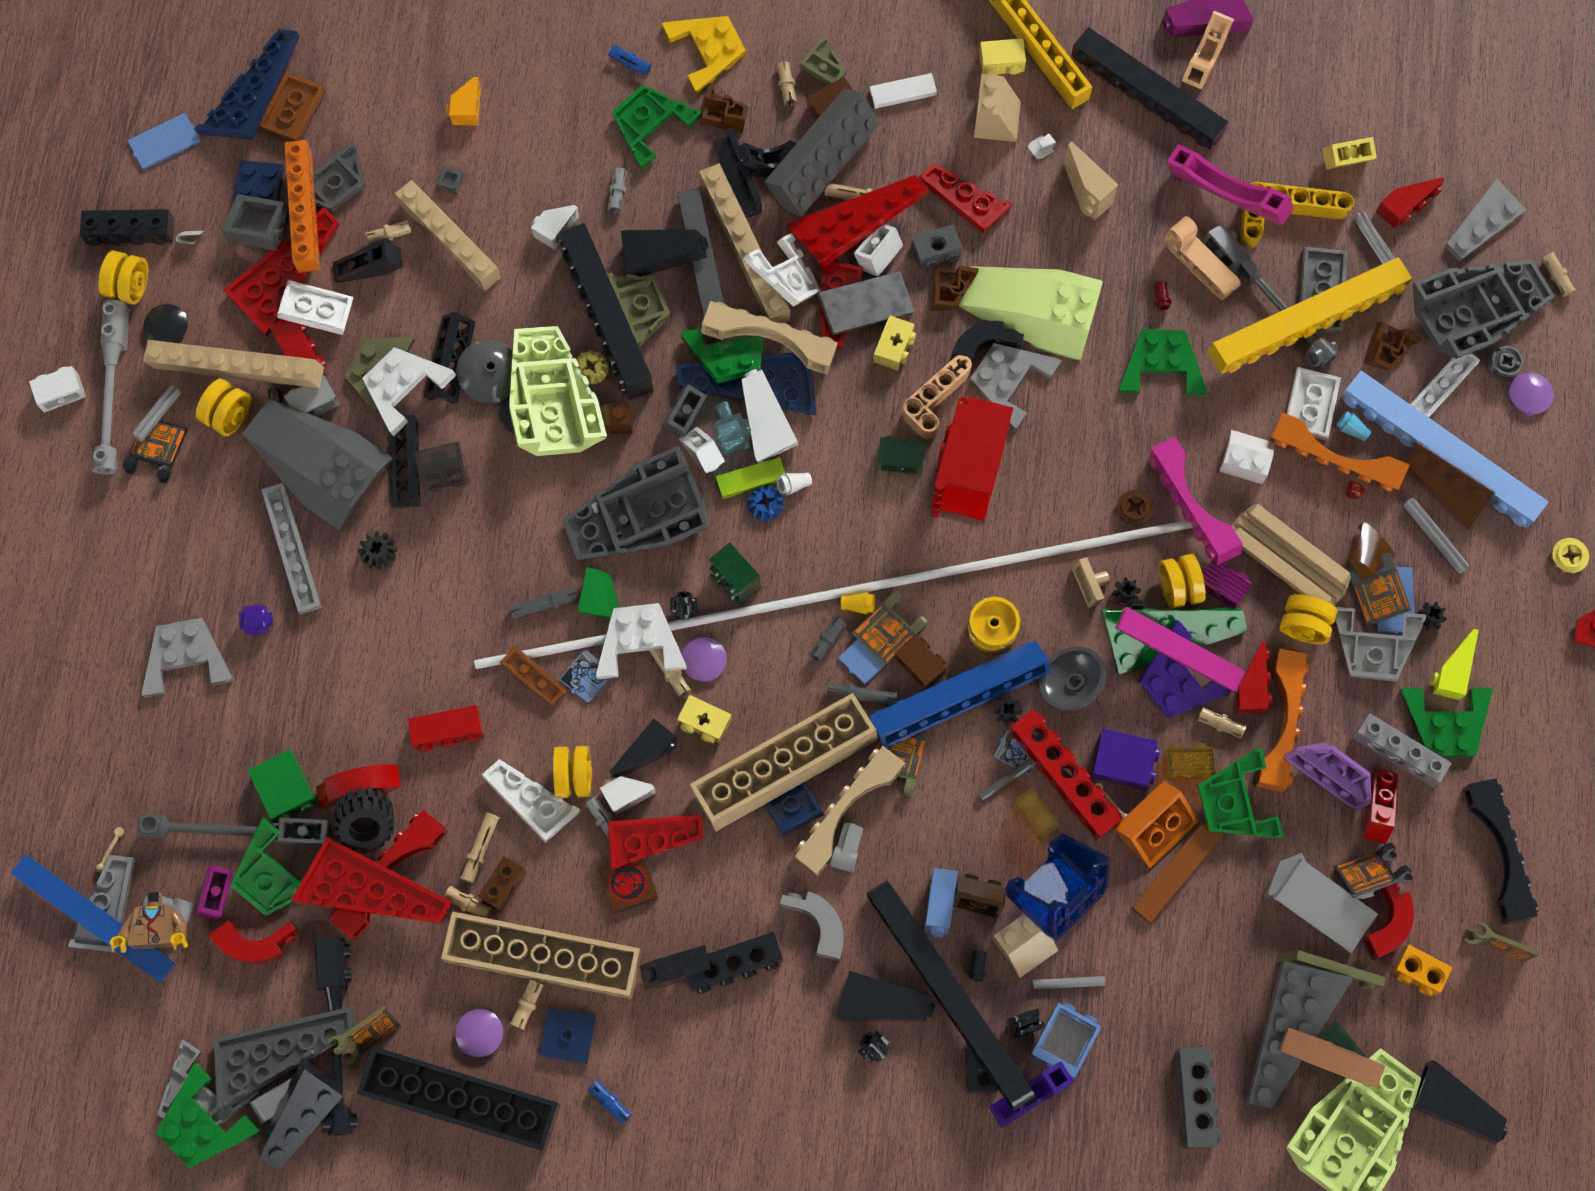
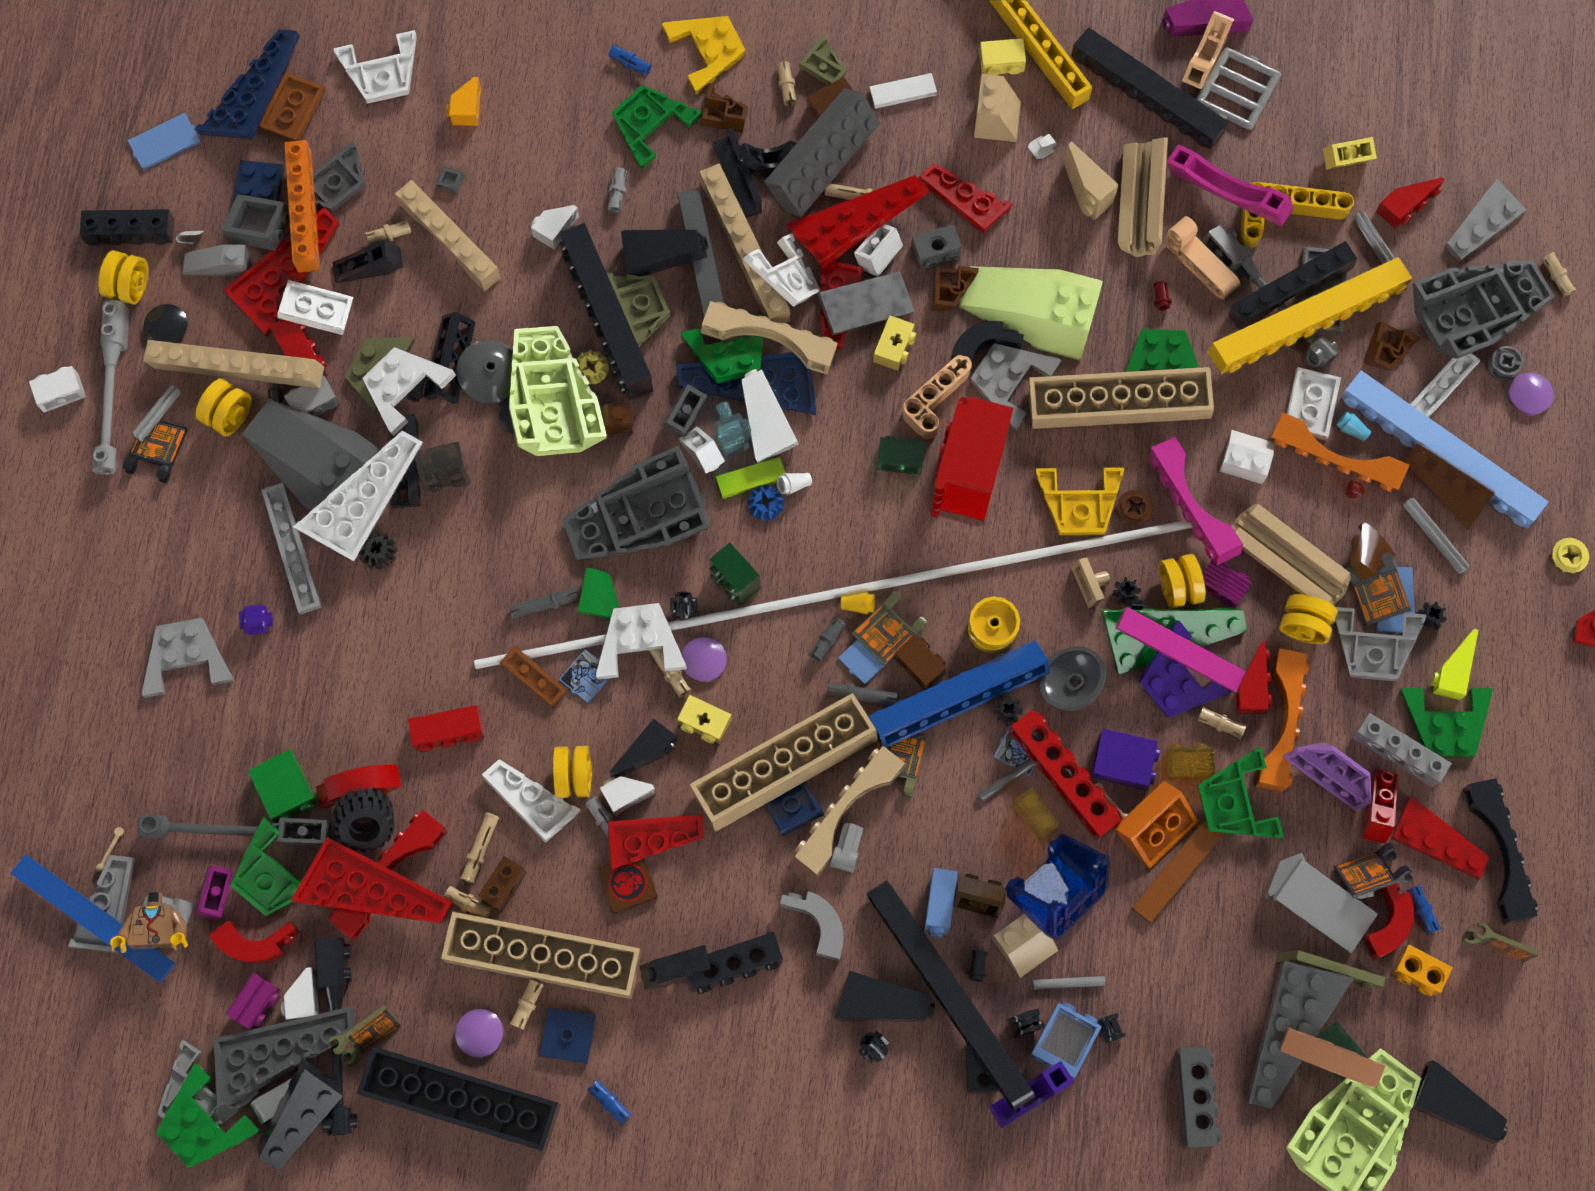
(217, 261): none -> light grey slope
(254, 1002): none -> magenta brick
(302, 997): none -> white slope
(354, 507): none -> white wing
(384, 76): none -> white wing
(416, 393): none -> black pin
(1080, 510): none -> yellow wing
(1110, 1036): none -> black bush
(1121, 398): none -> tan brick
(1142, 197): none -> tan piece
(1256, 108): none -> light grey bar
(1316, 271): none -> black arch
(1423, 910): none -> blue pin
(1435, 838): none -> red wing

